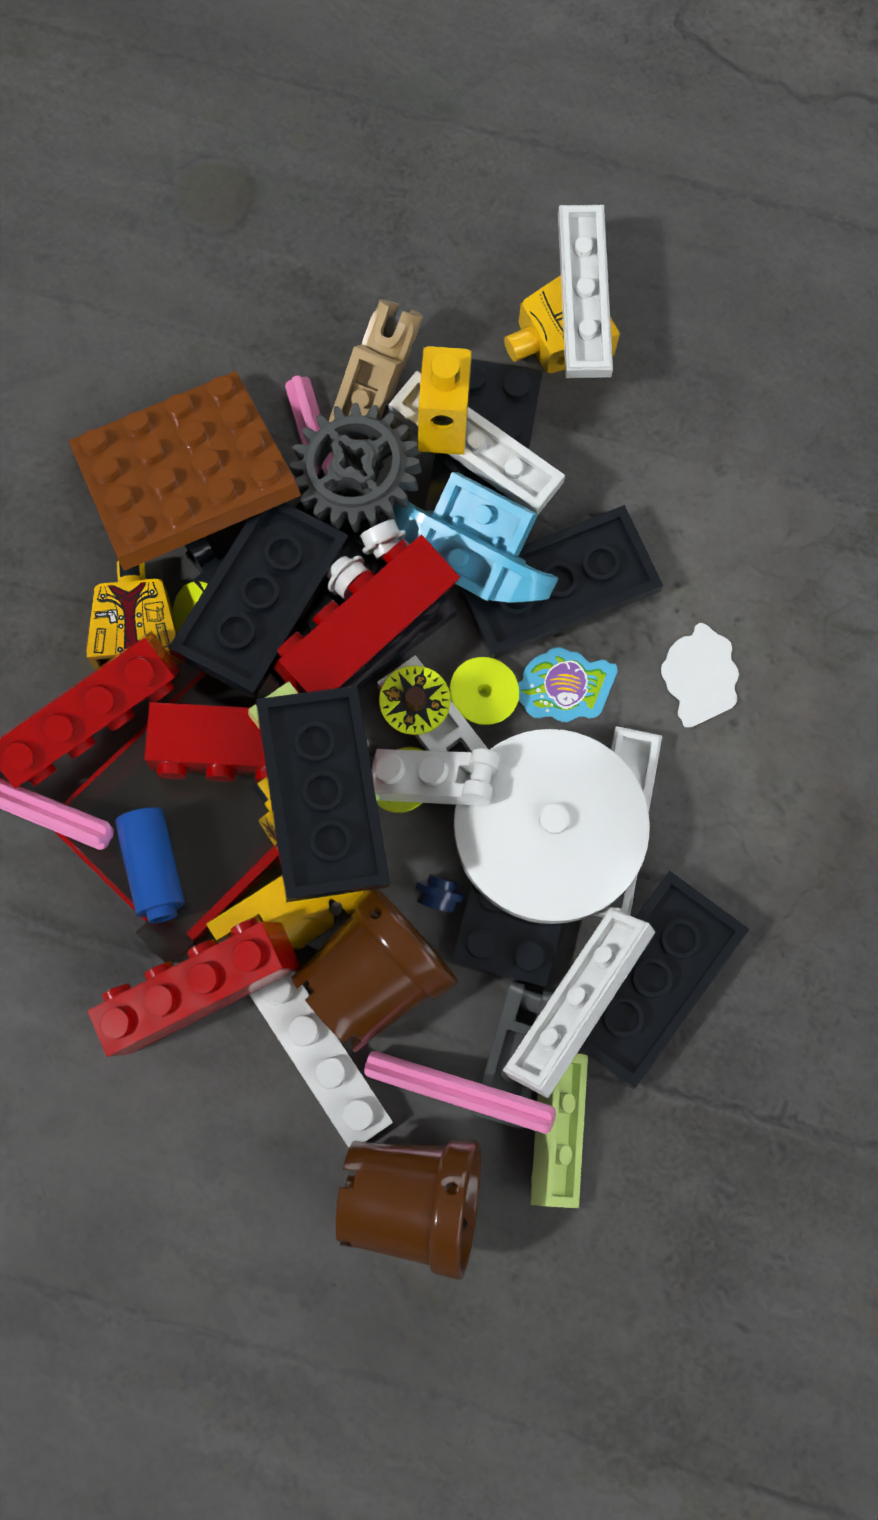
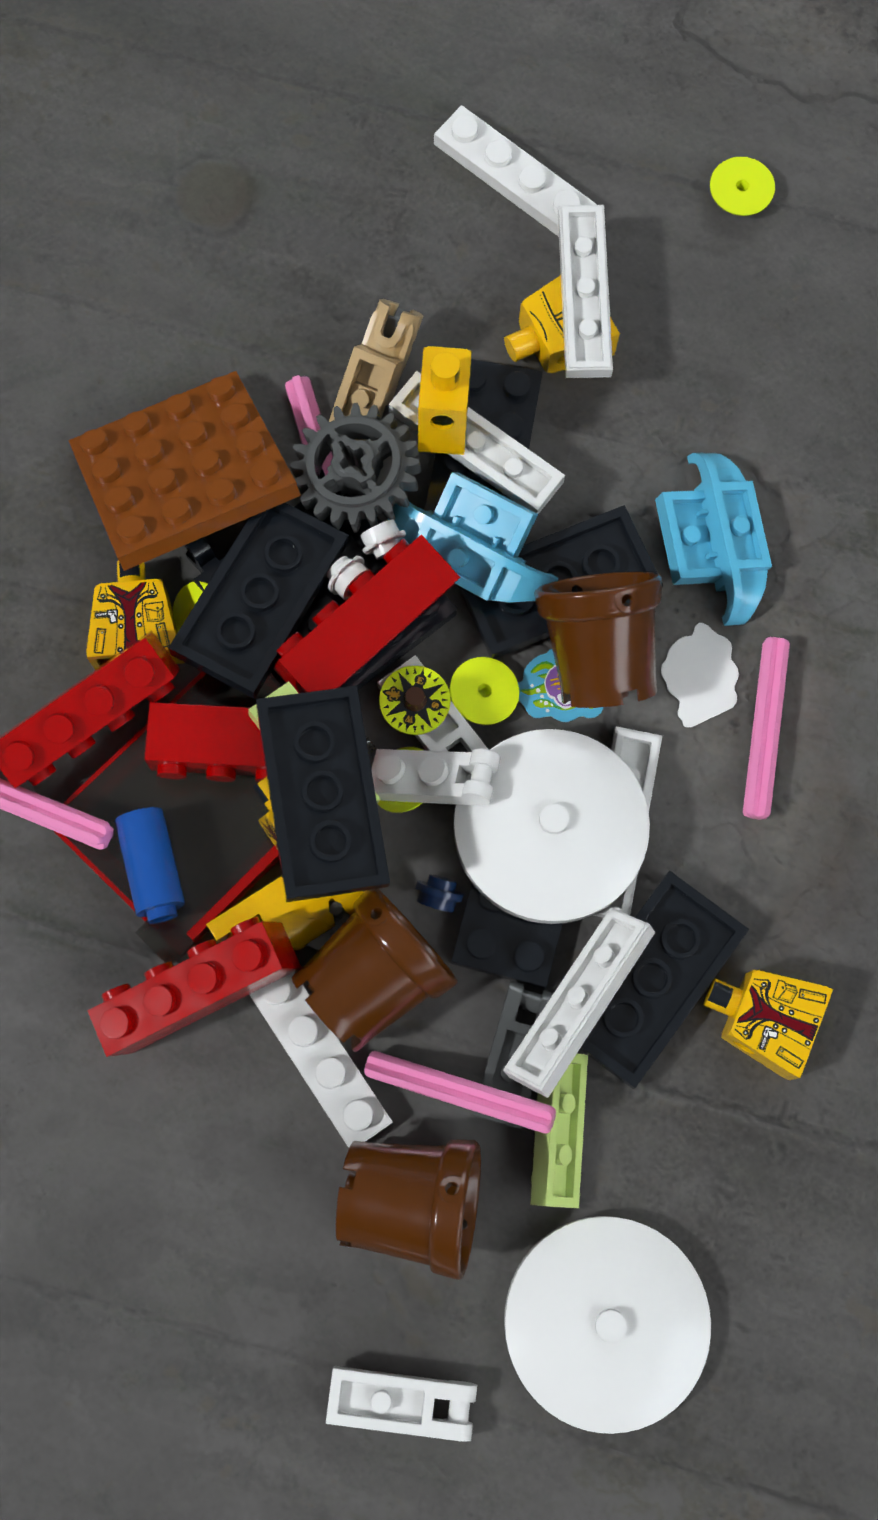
(399, 1403): none -> white plate
(507, 168): none -> white plate
(603, 635): none -> reddish brown piece
(607, 1324): none -> white dish
(717, 535): none -> medium azure plate
(742, 186): none -> neon yellow piece
(766, 728): none -> bright pink axle
(771, 1018): none -> yellow torso

